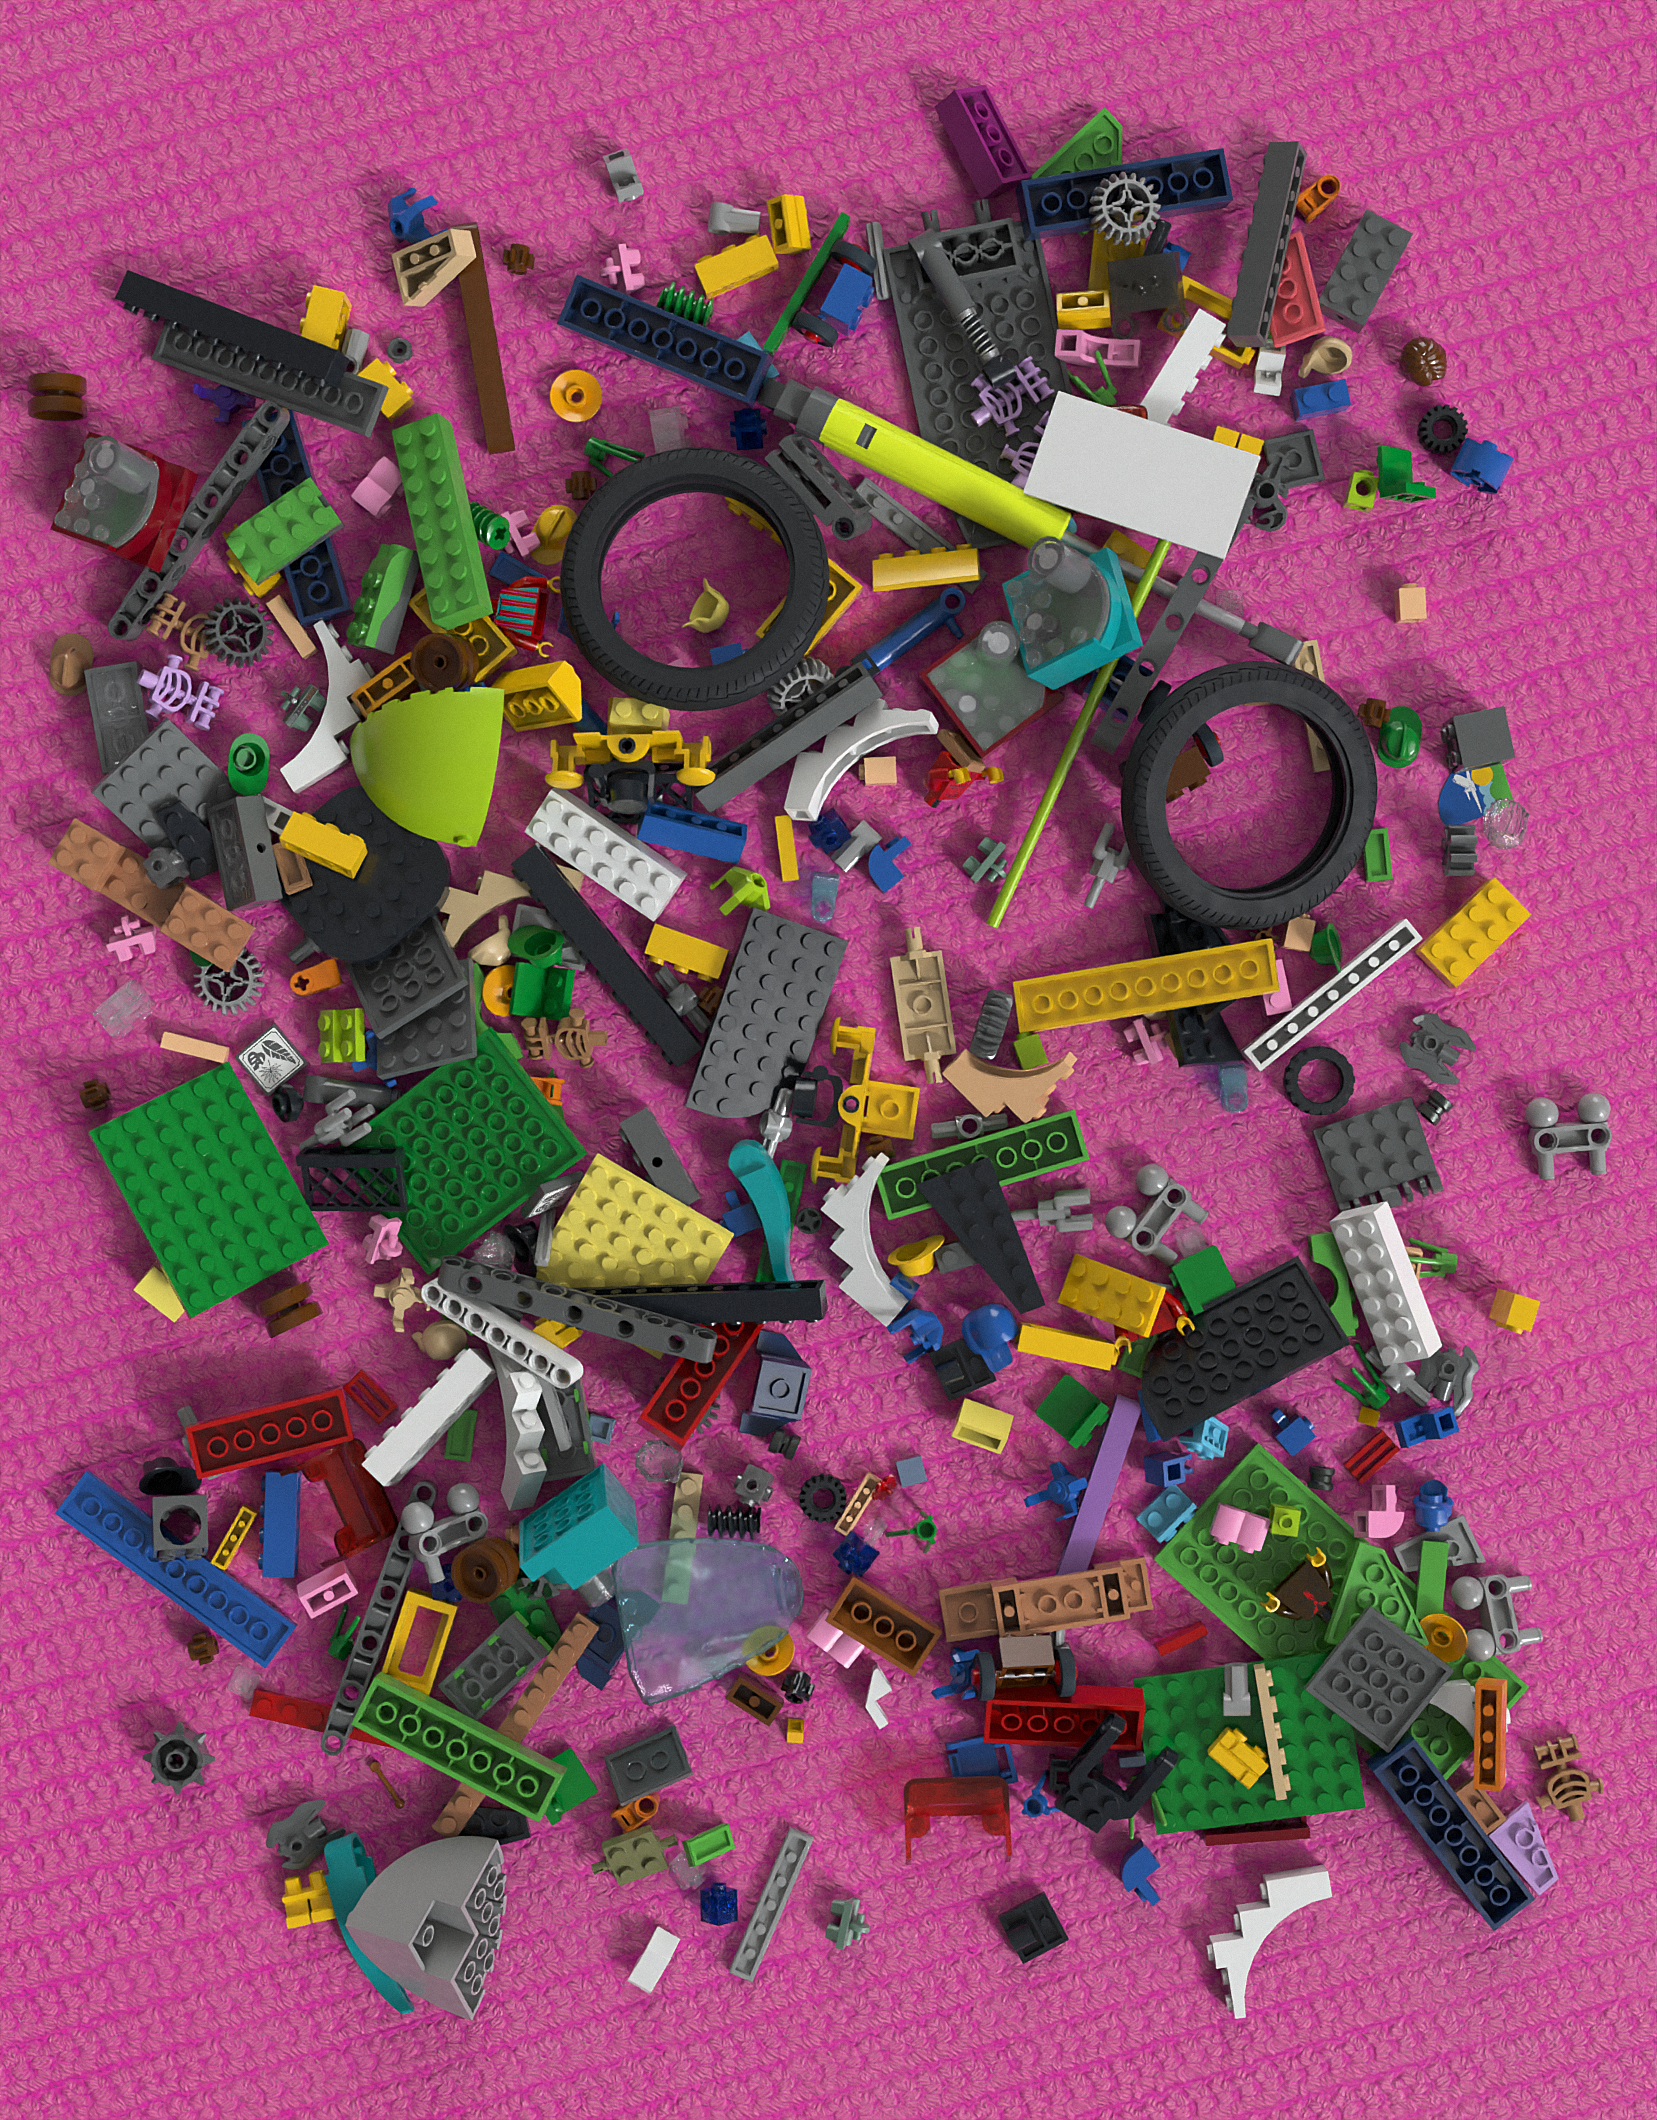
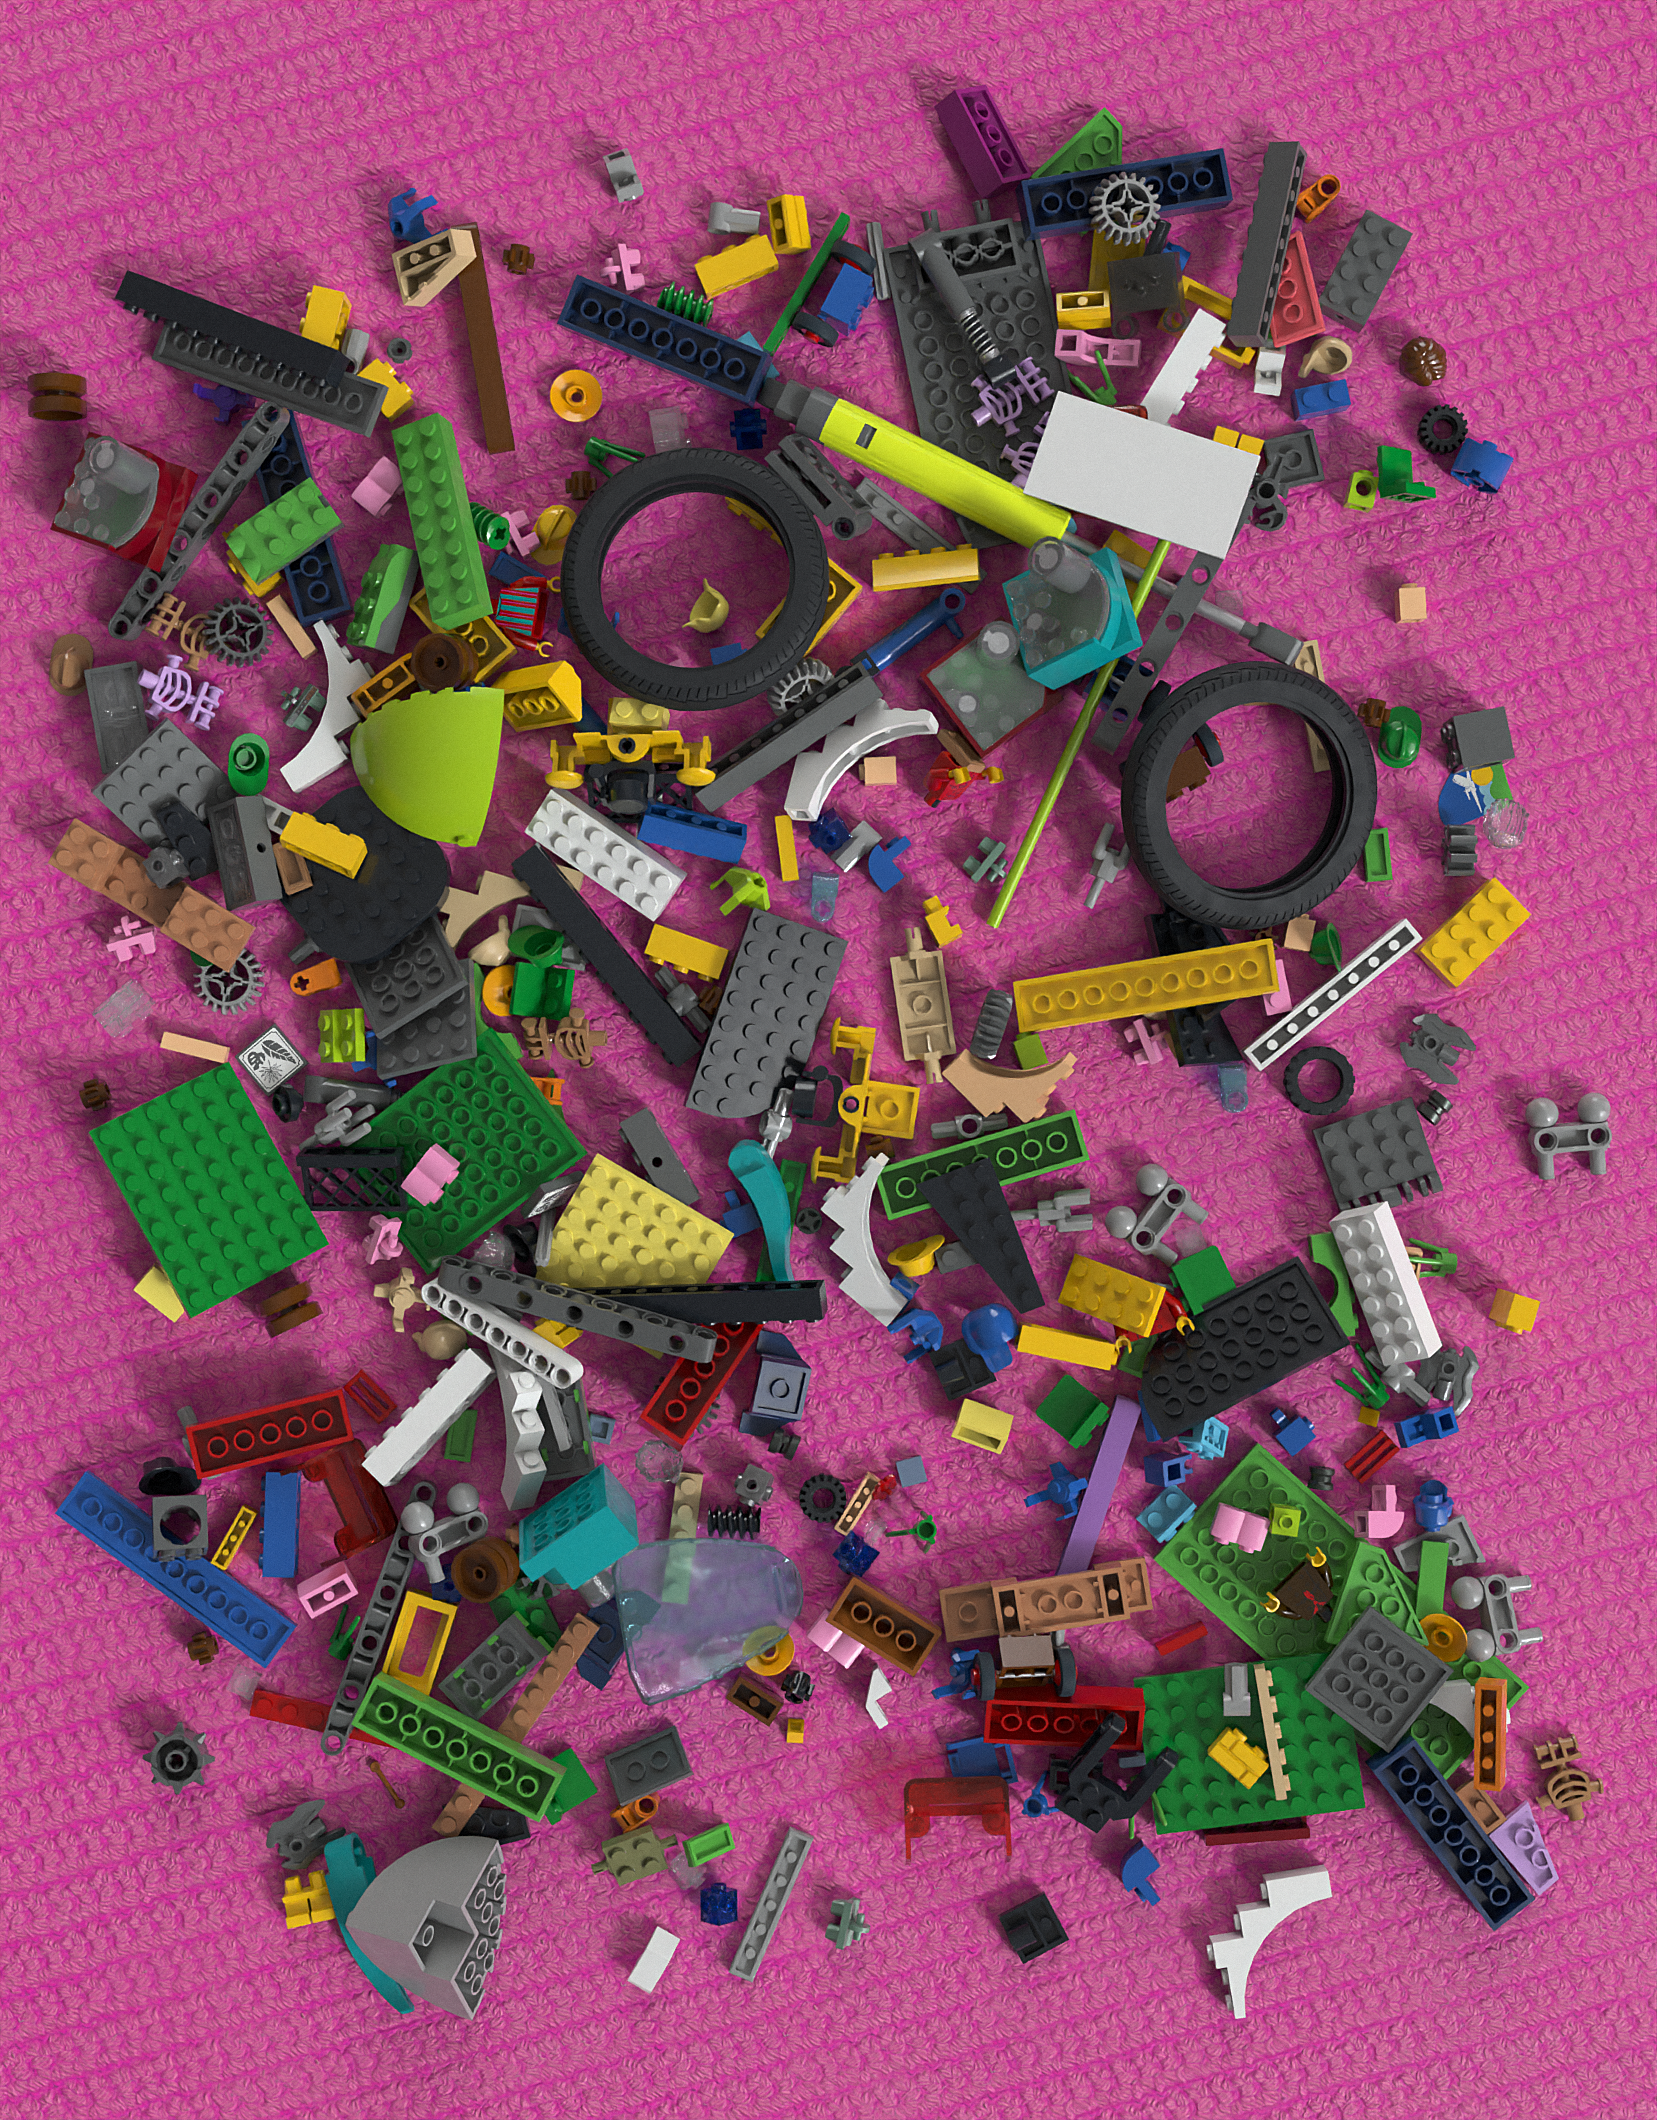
(430, 1175): none -> bright pink brick
(938, 924): none -> yellow hips

